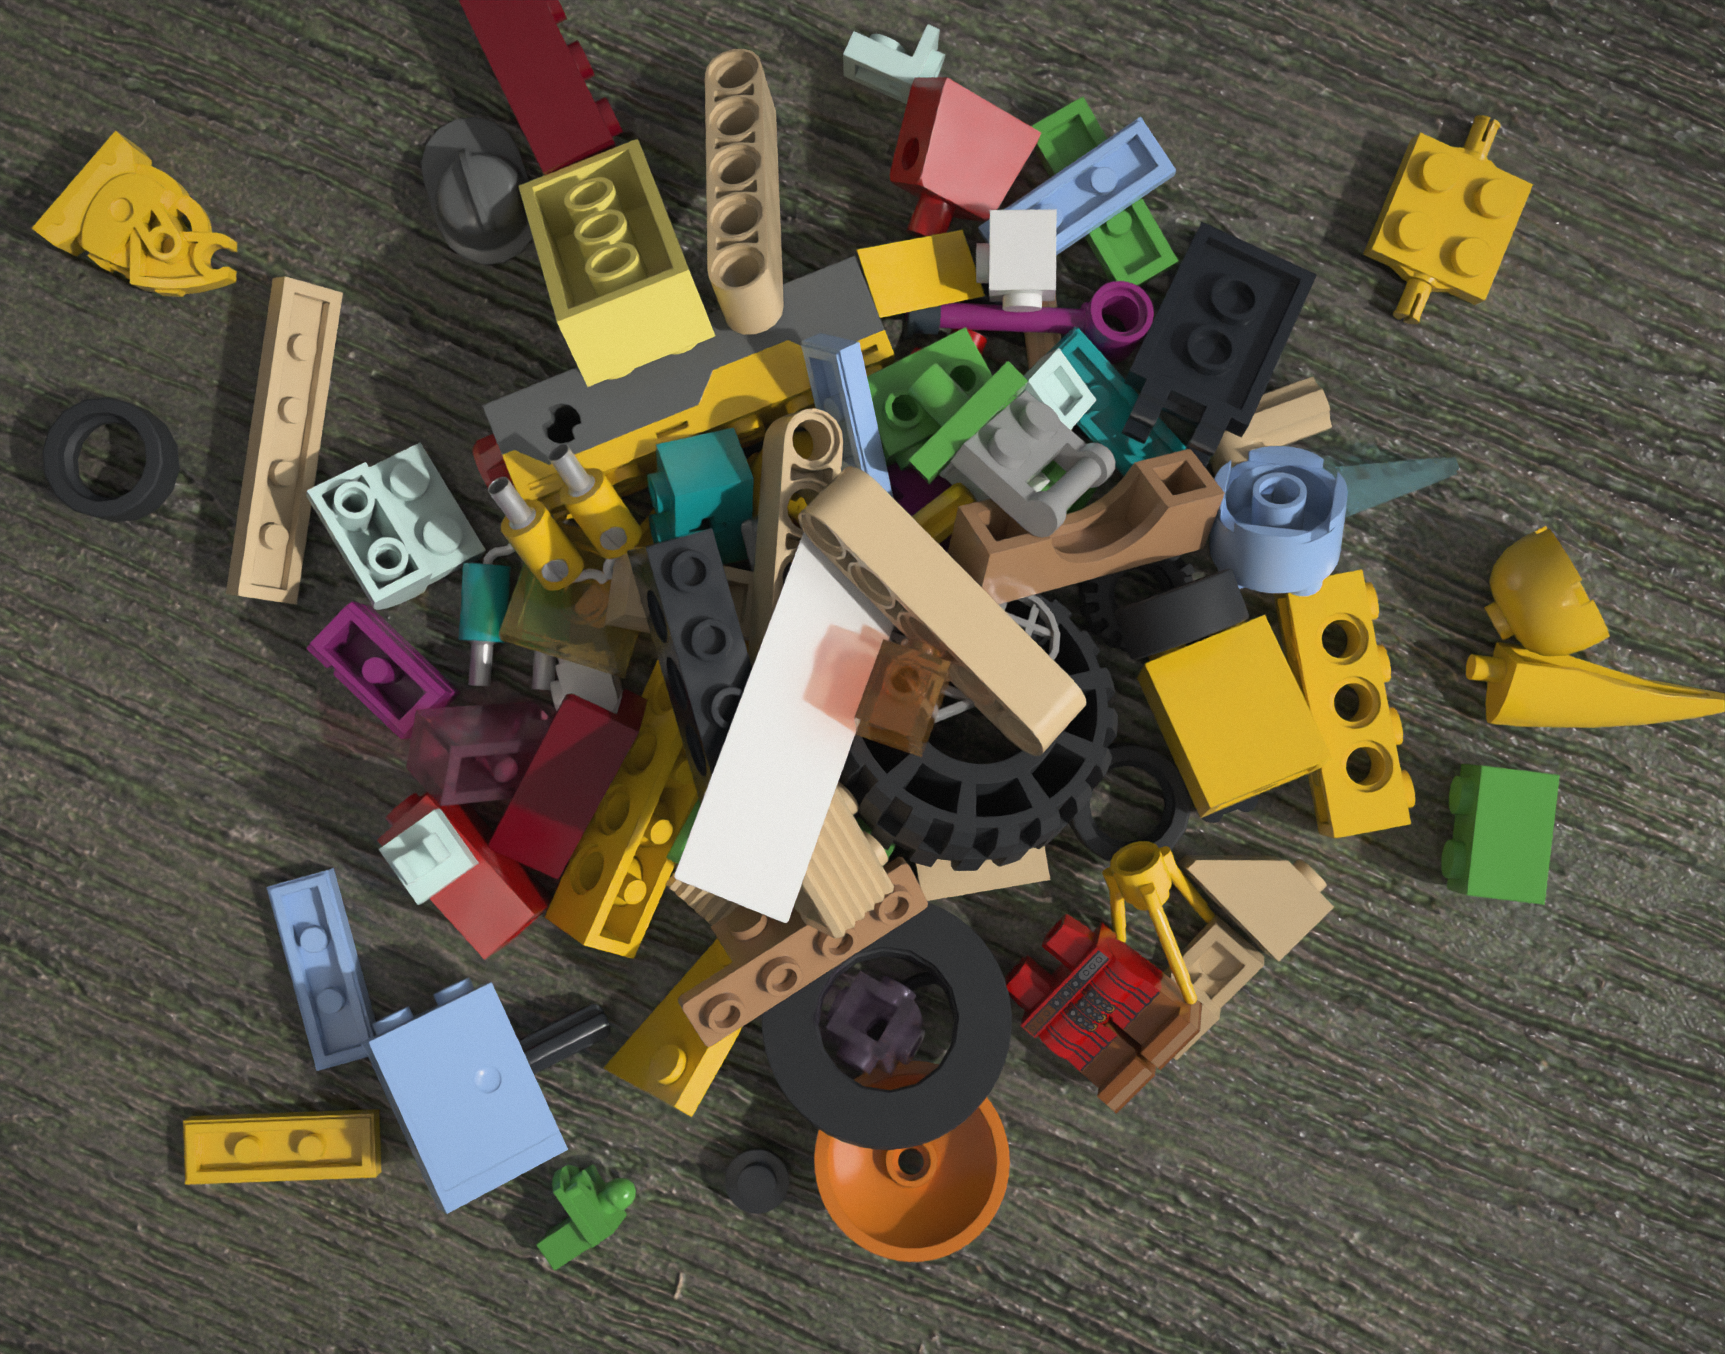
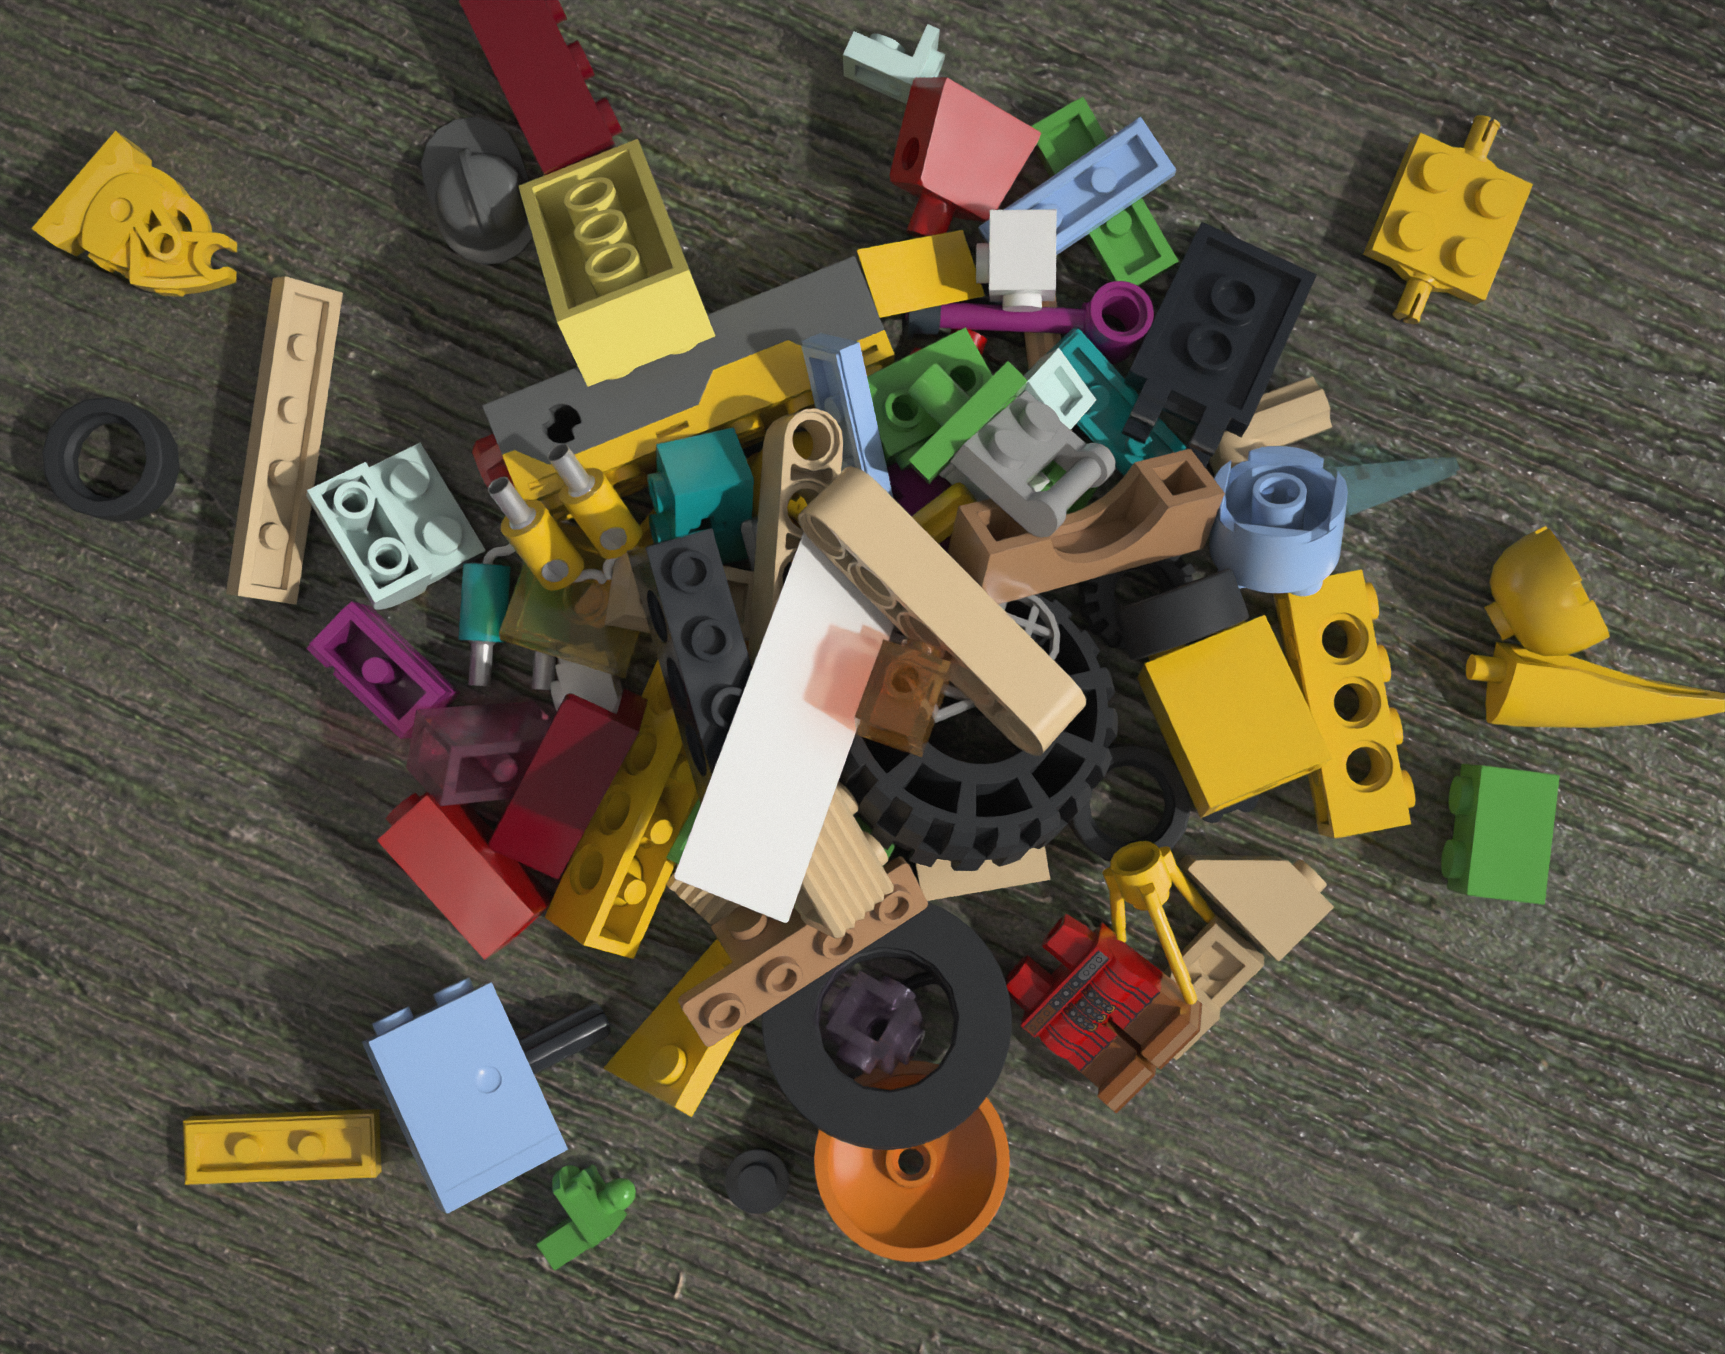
(323, 967): light blue tile -> none
(428, 856): light aqua tile -> none
(743, 193): tan beam -> none

